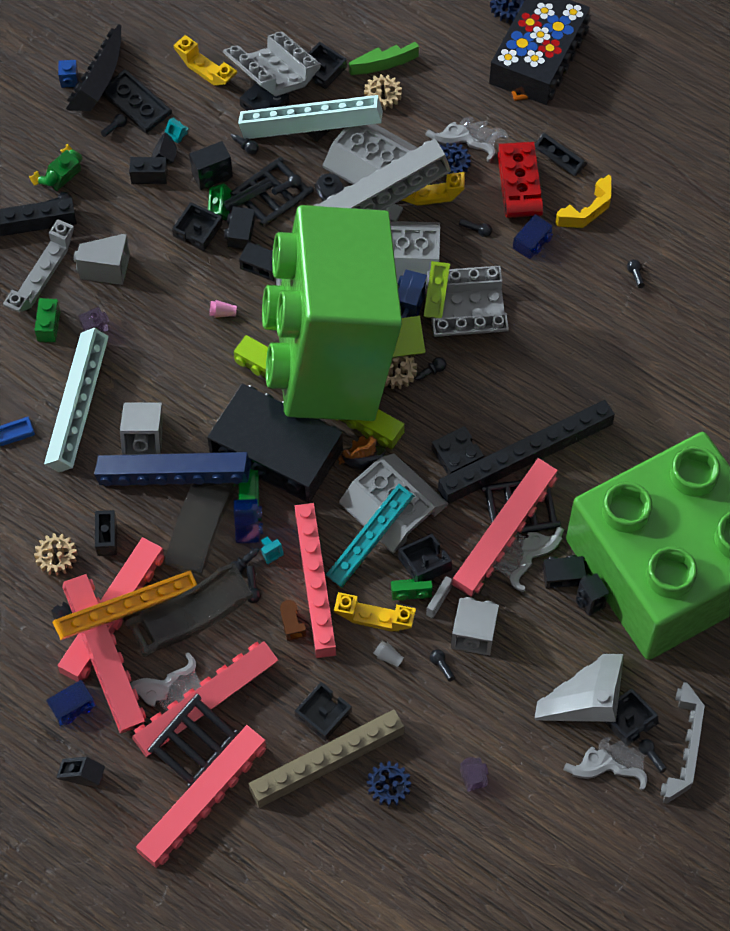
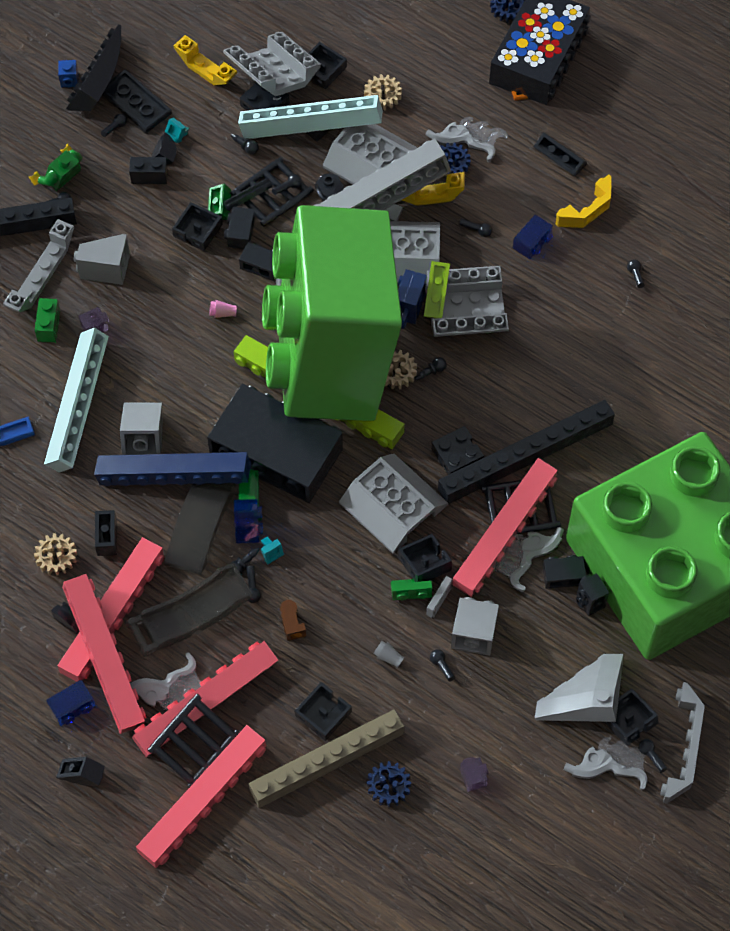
(123, 605): light orange tile -> none
(211, 165): black brick -> none
(315, 581): coral brick -> none
(362, 453): hair -> none
(370, 535): teal tile -> none
(374, 616): yellow slope -> none
(378, 60): bright green slope -> none
(410, 338): lime tile -> none
(520, 180): red hinge -> none

